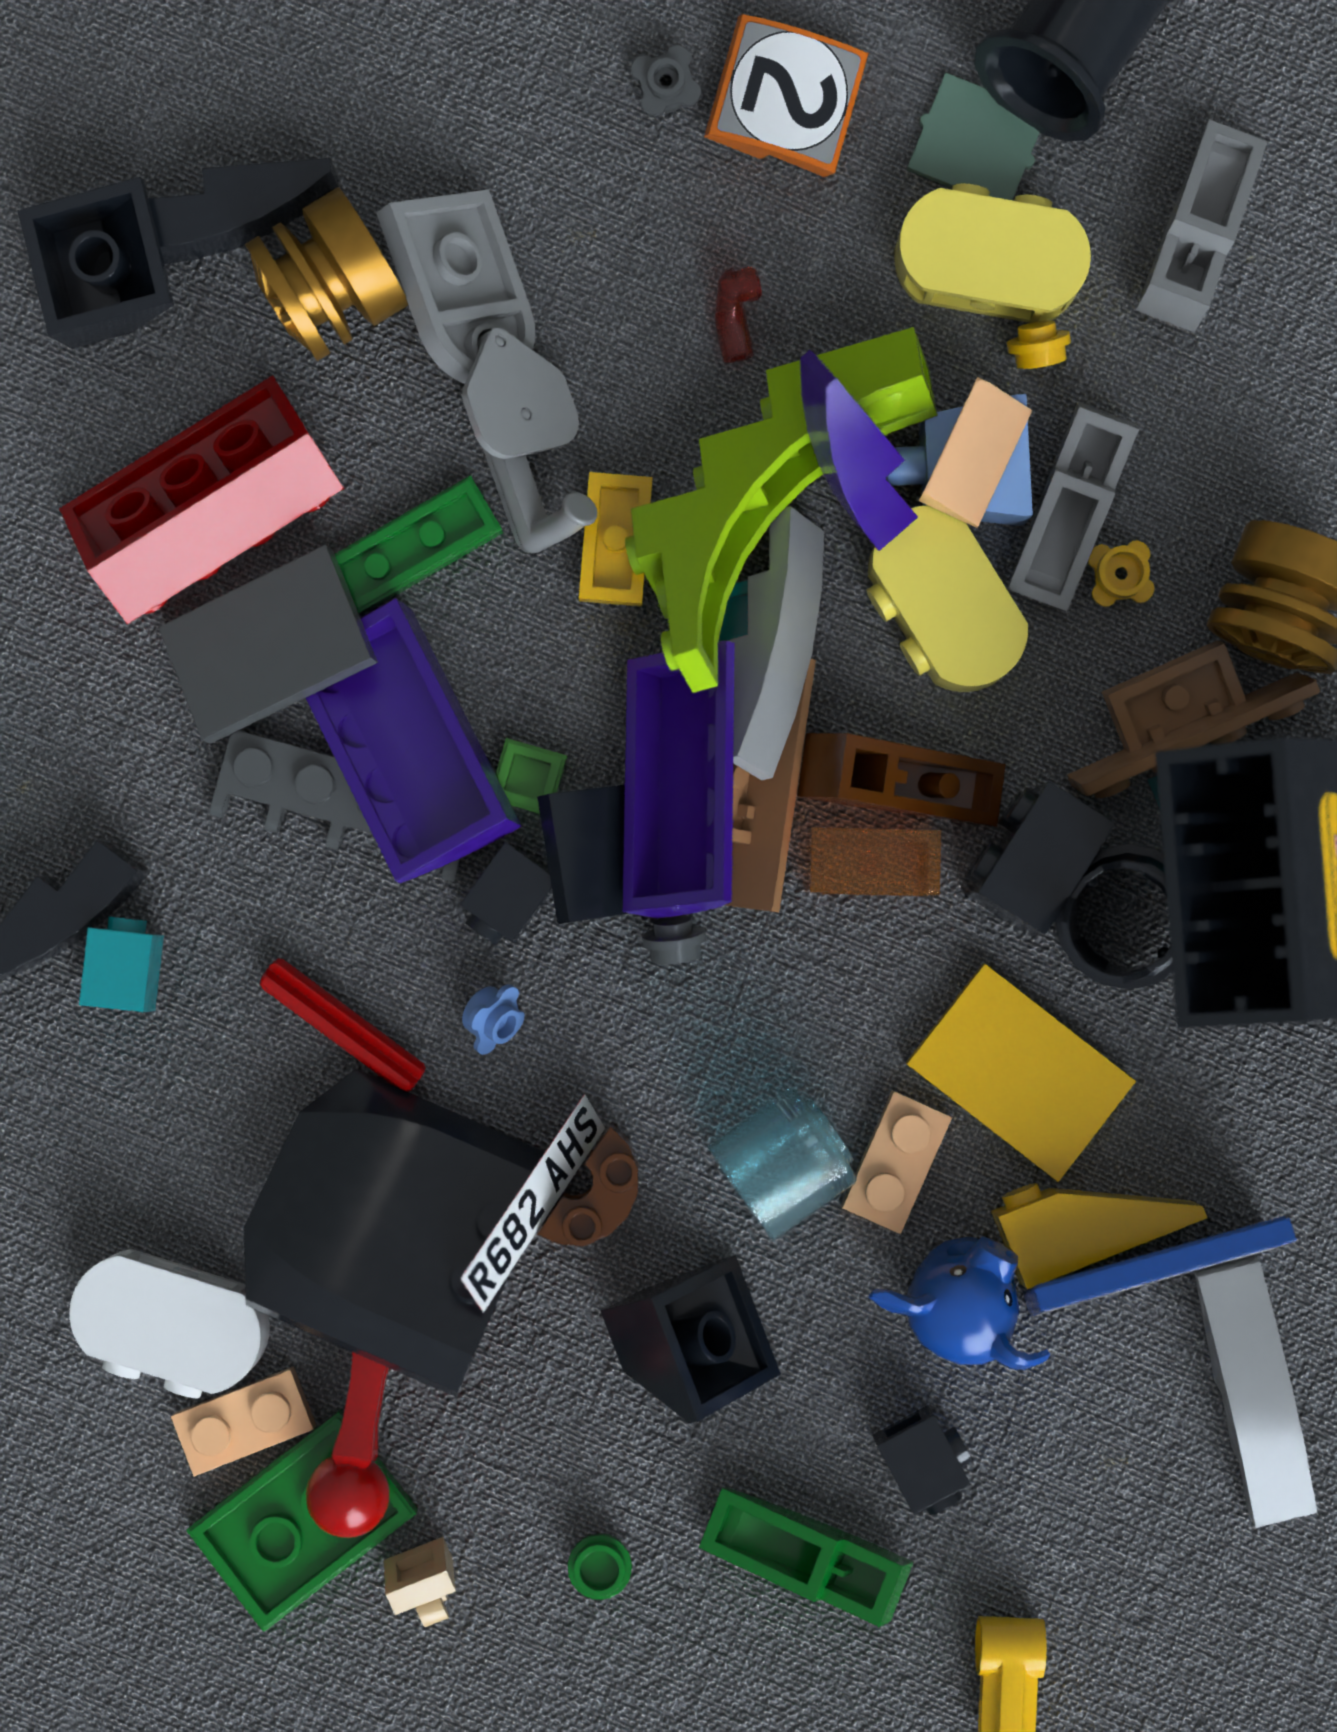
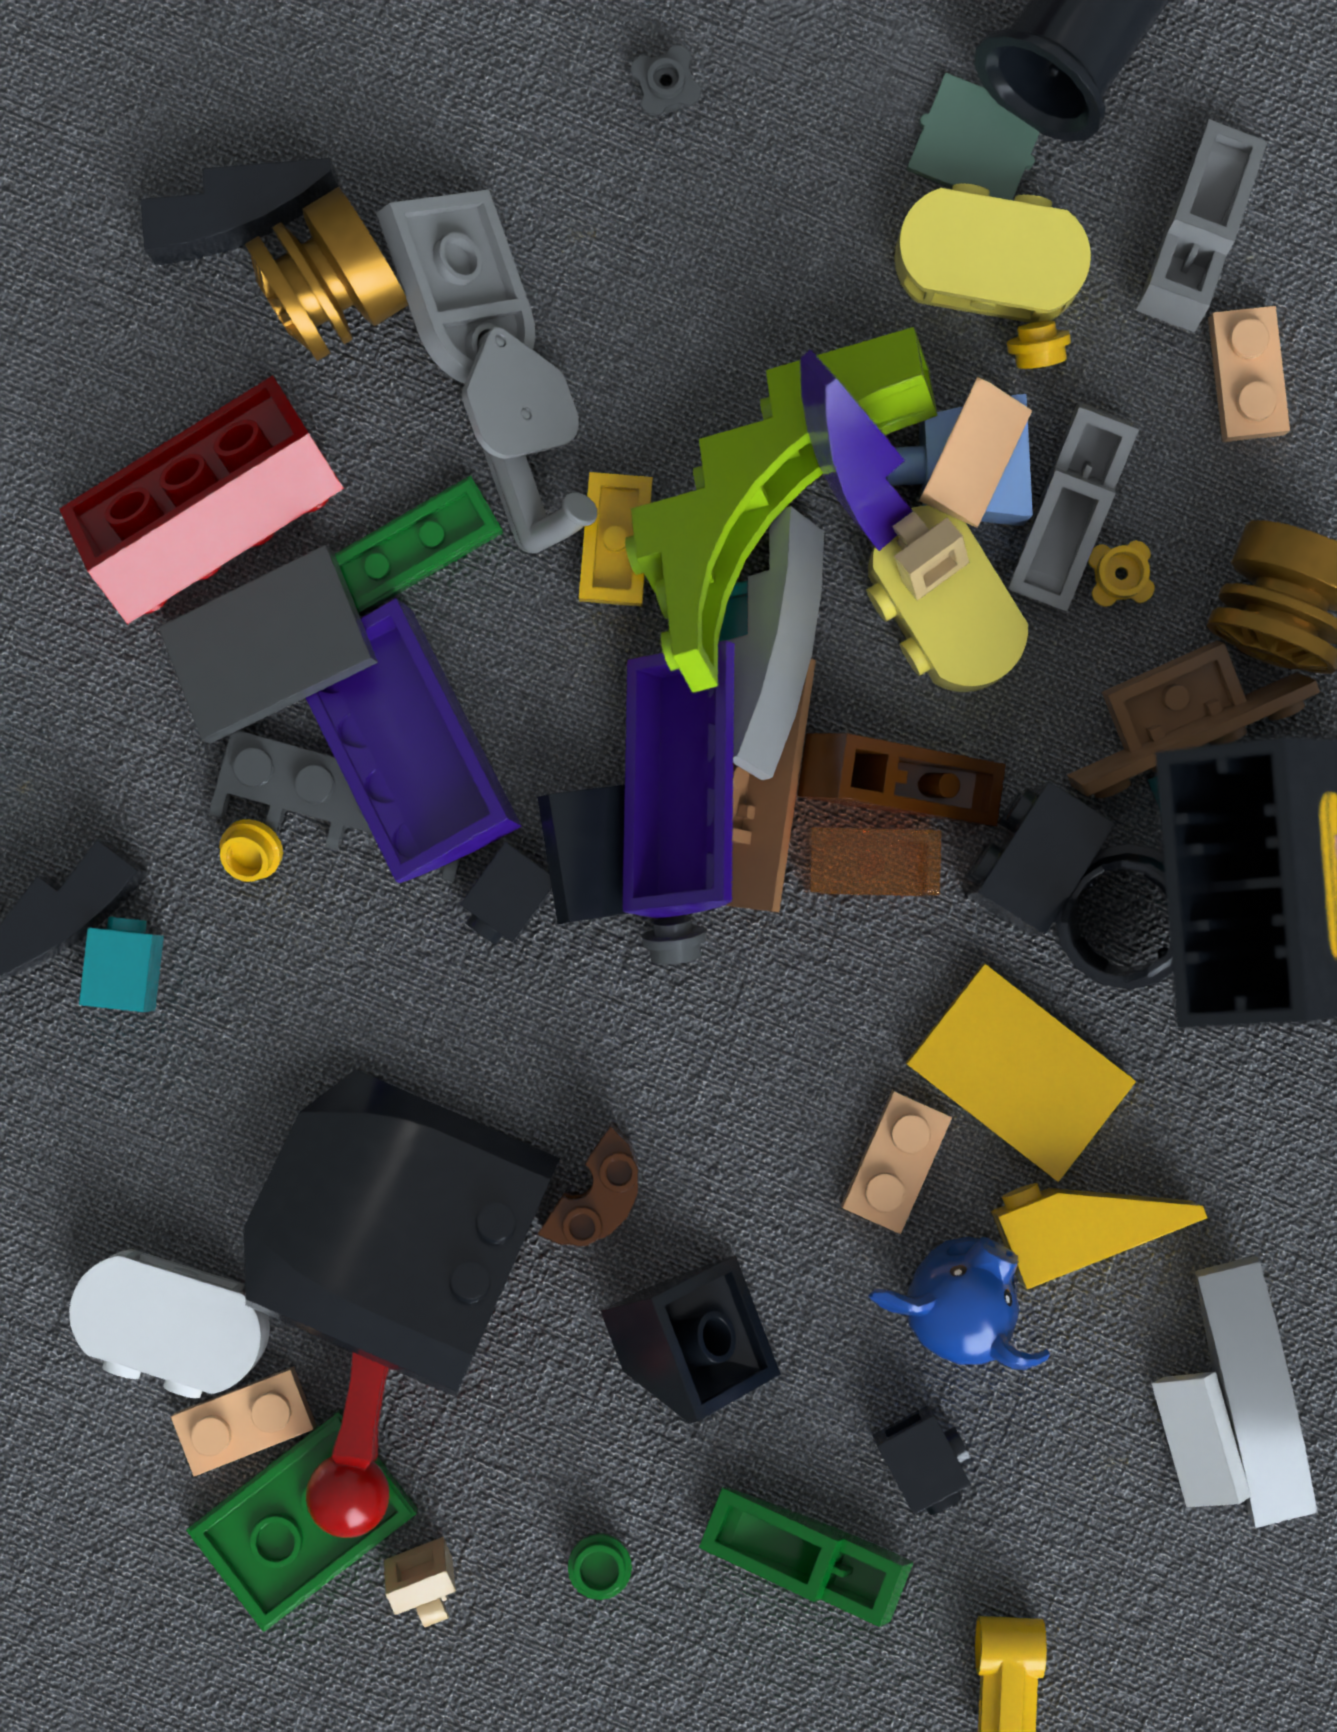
(96, 263): black slope -> none
(250, 850): none -> yellow plate
(342, 1025): red axle -> none
(493, 1017): medium blue plate -> none
(529, 773): bright green tile -> none
(532, 1204): white sticker -> none
(730, 314): clear red arm -> none
(784, 1162): clear light blue piece -> none
(786, 94): slope -> none
(927, 554): none -> tan tile
(1159, 1266): blue tile -> none
(1201, 1440): none -> white tile
(1249, 373): none -> light nougat plate

